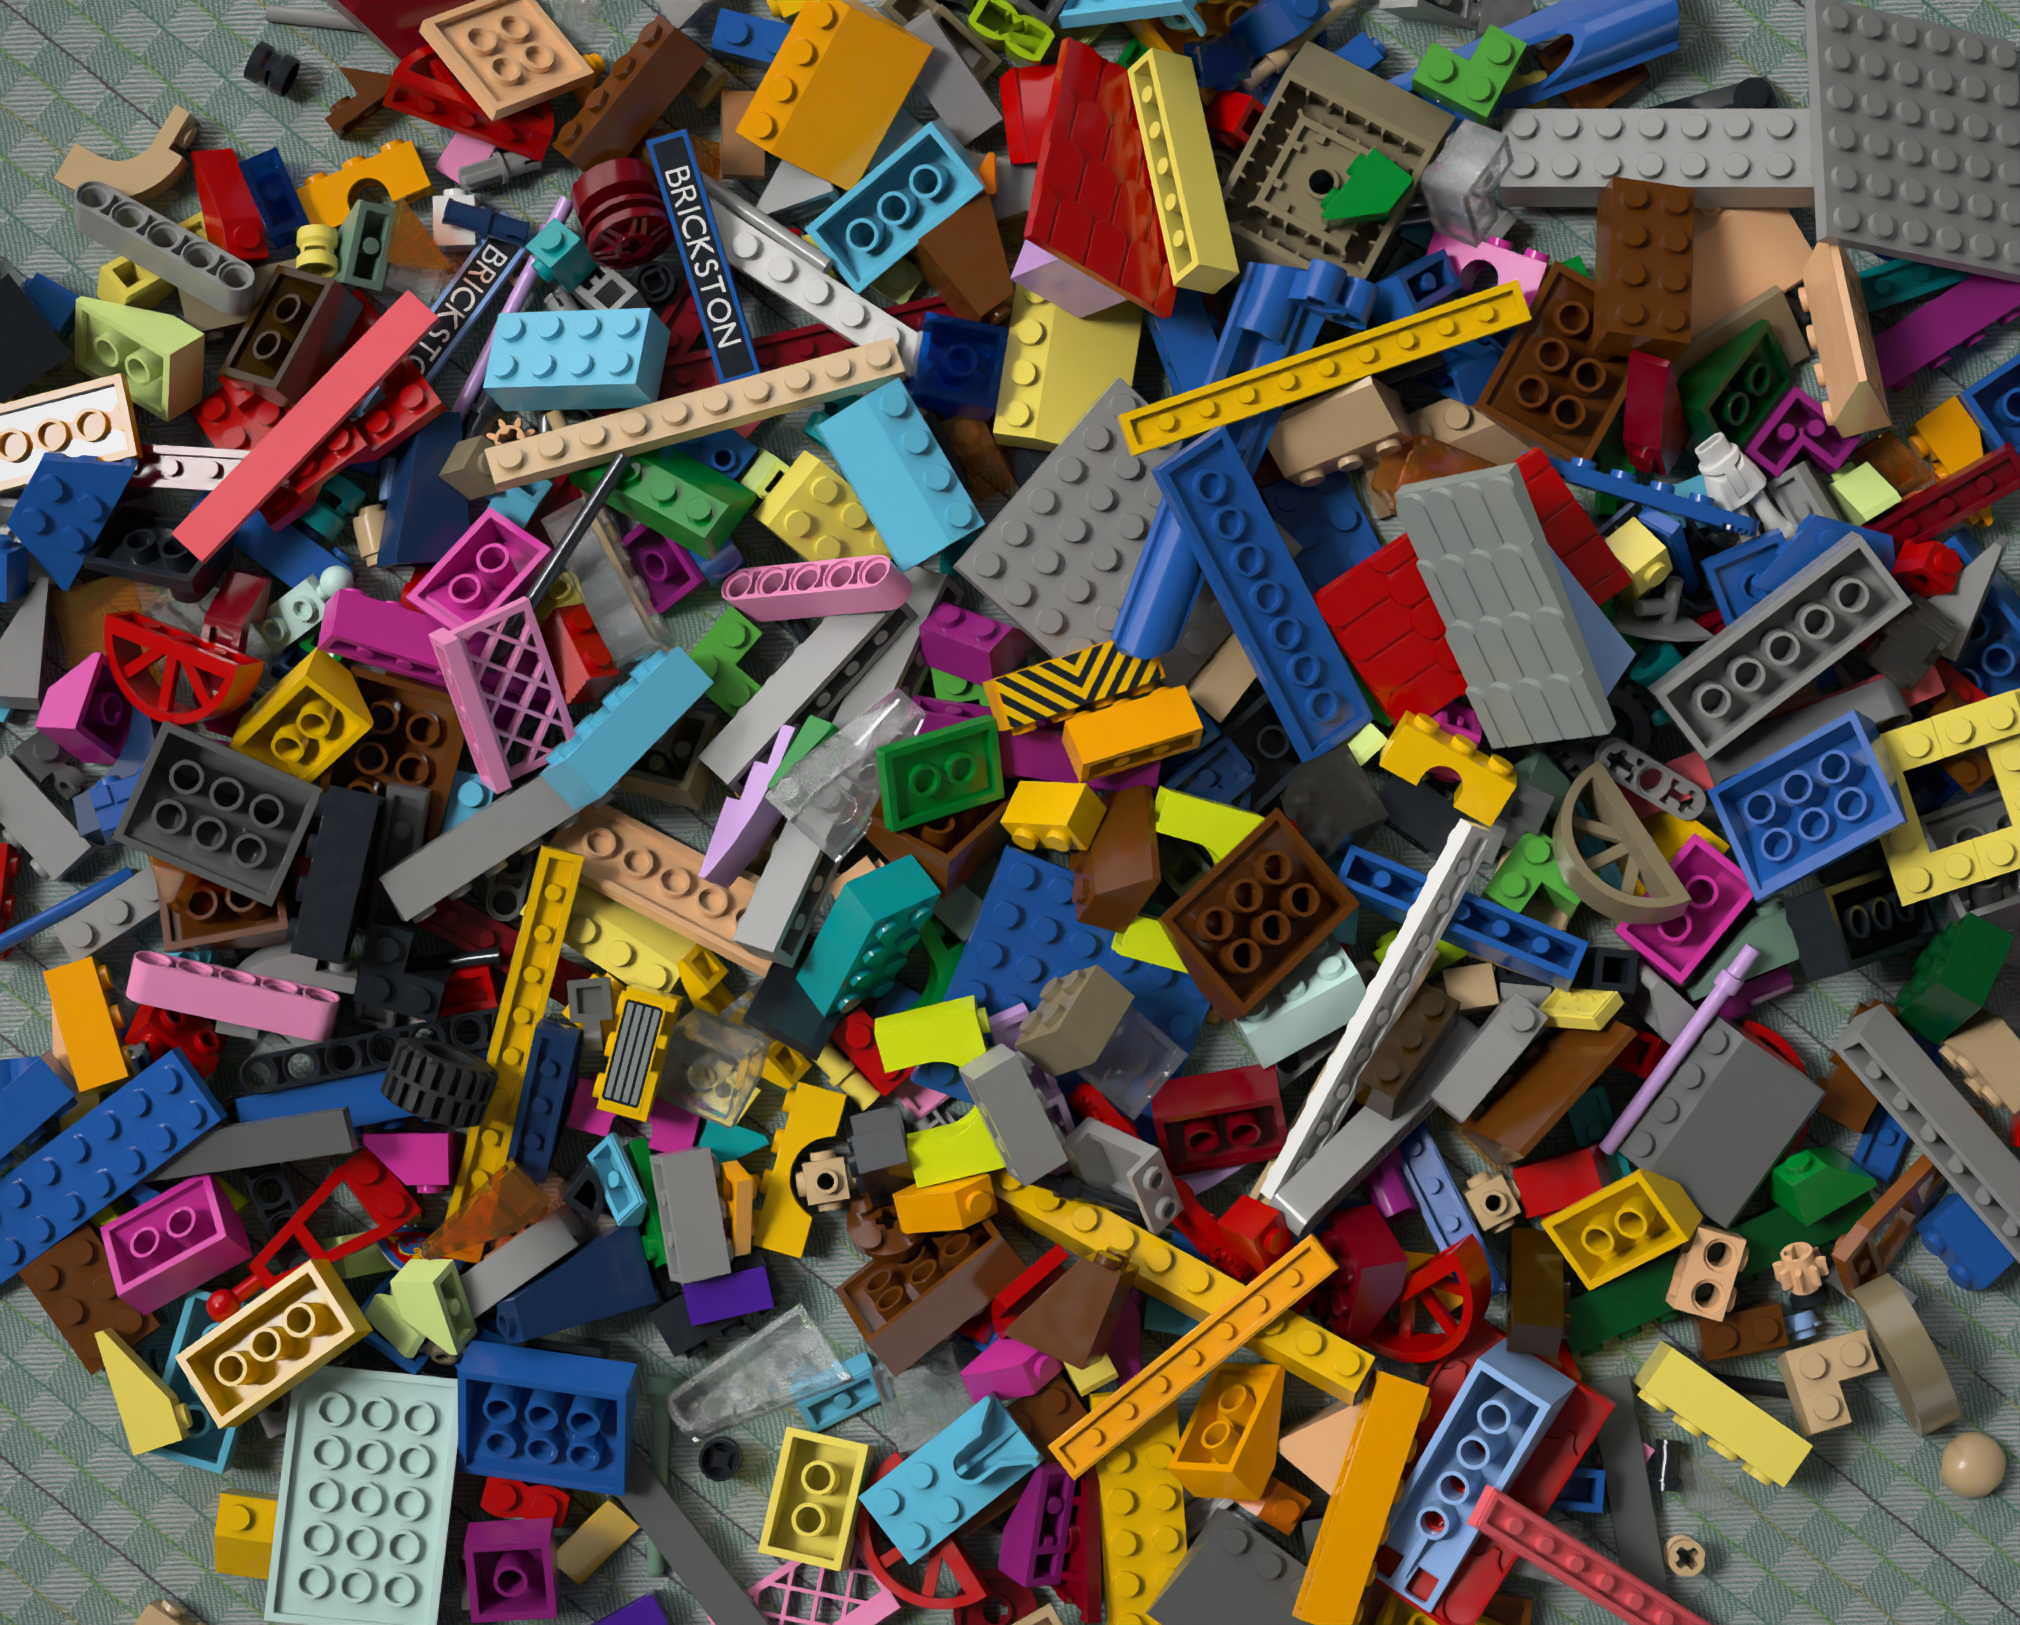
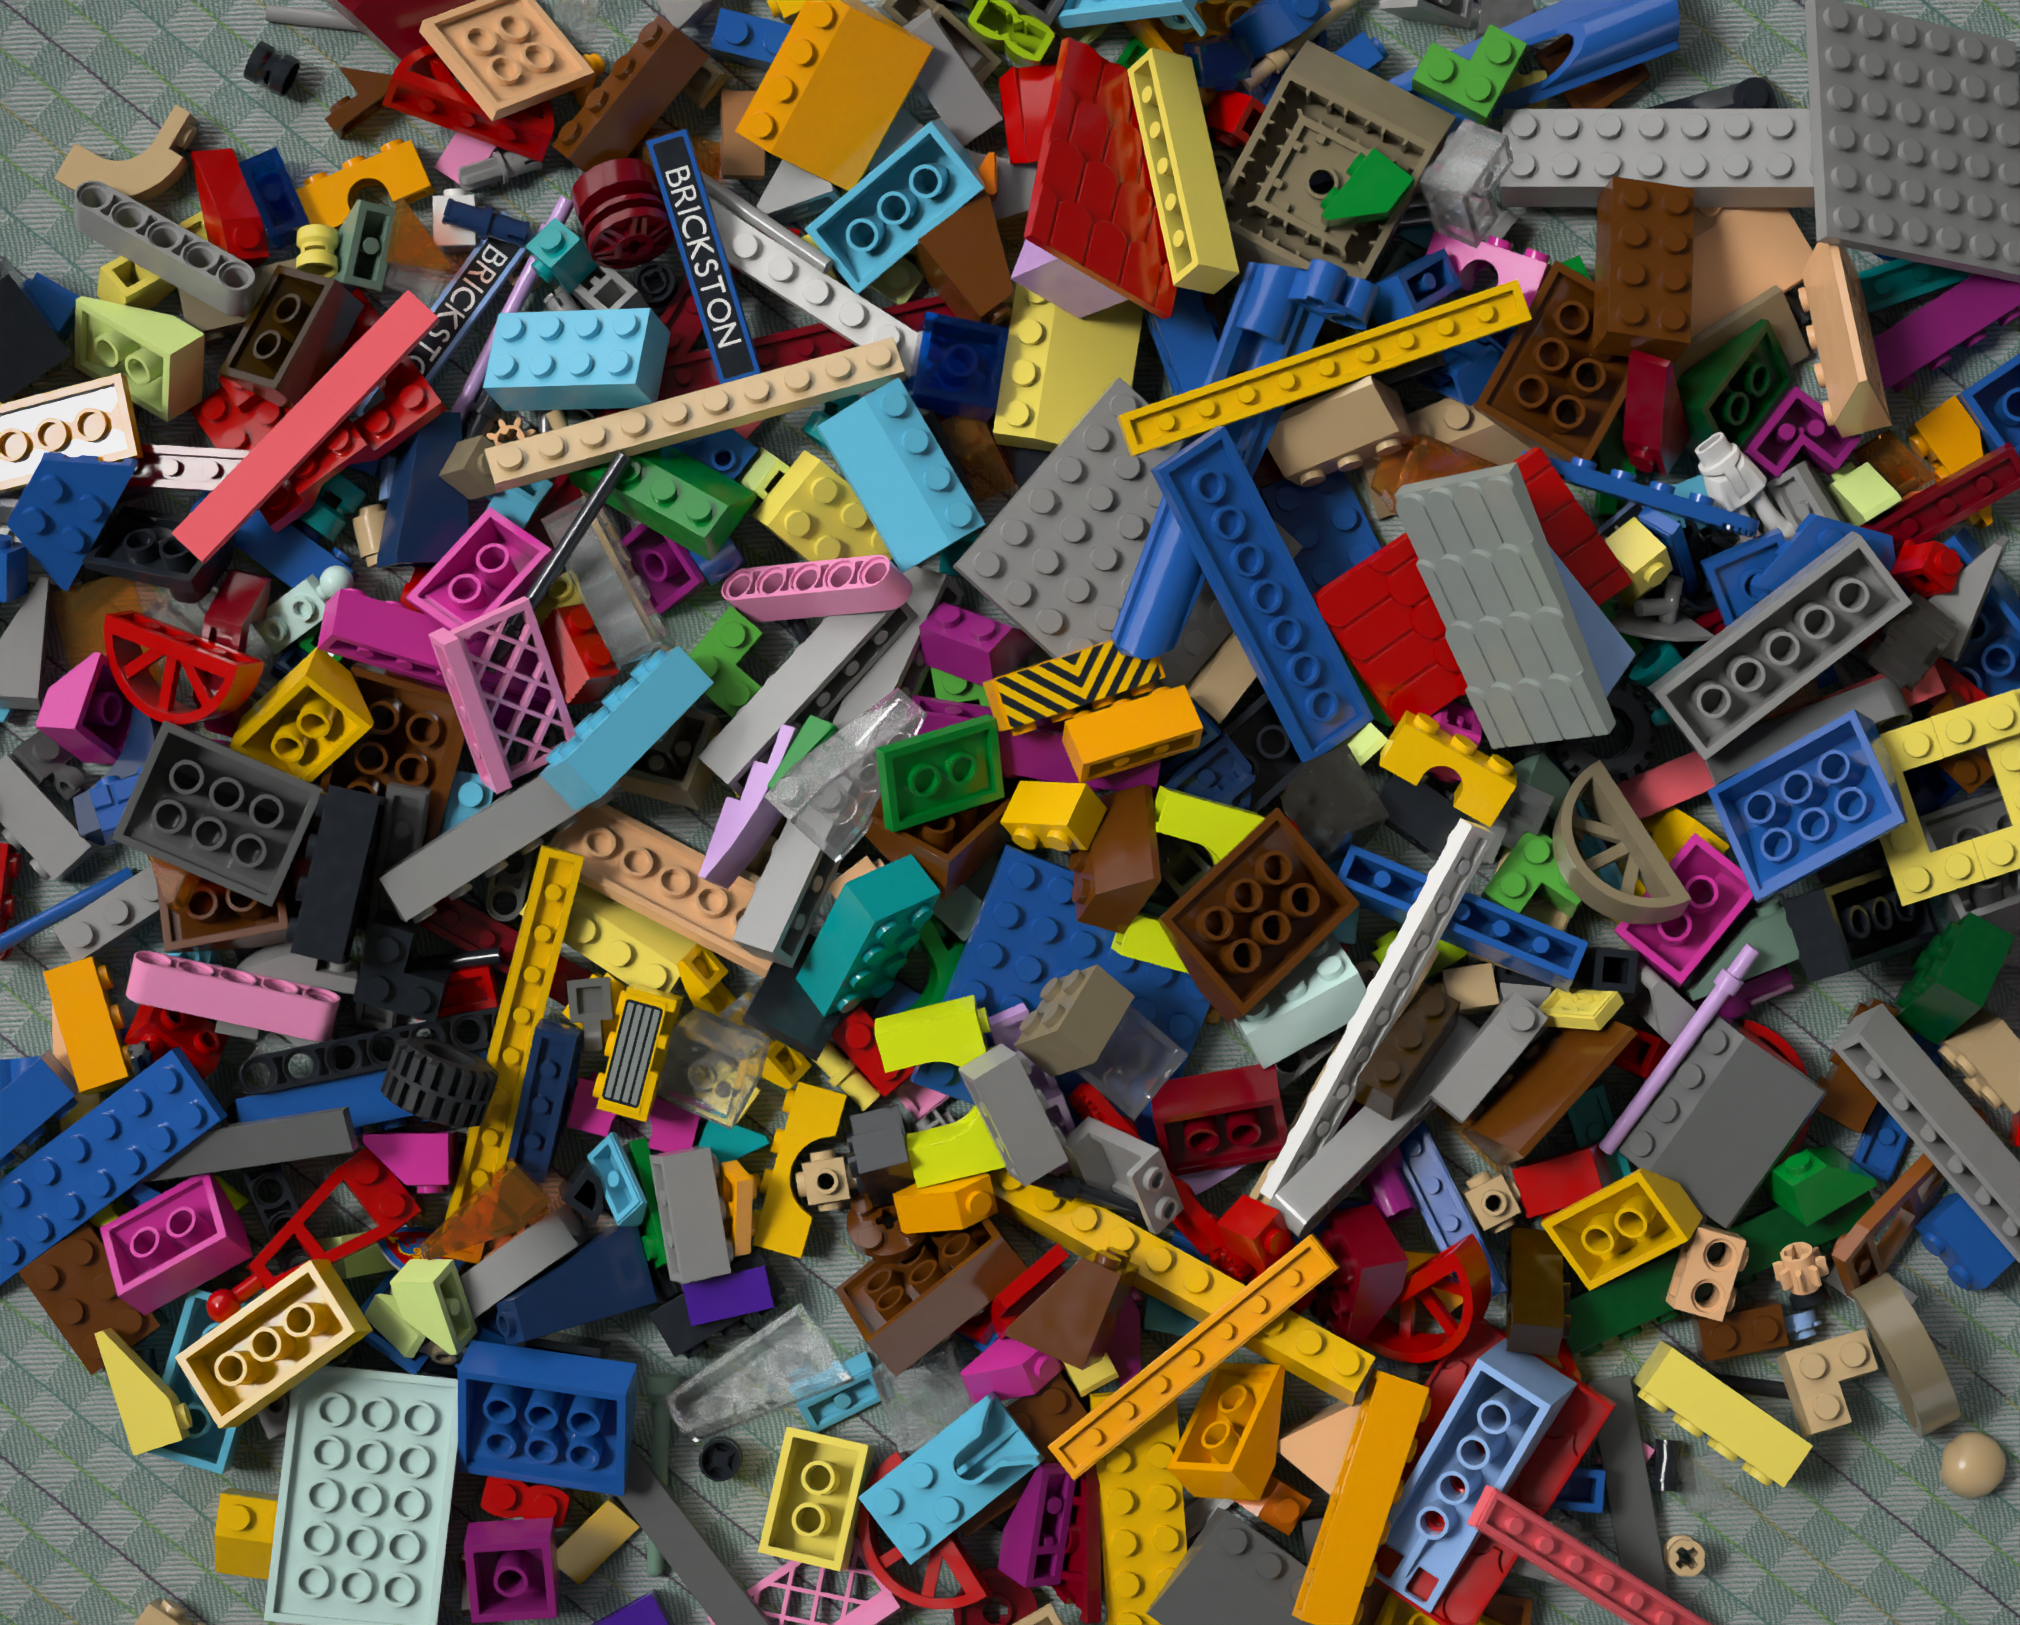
(1669, 802): light grey beam -> none

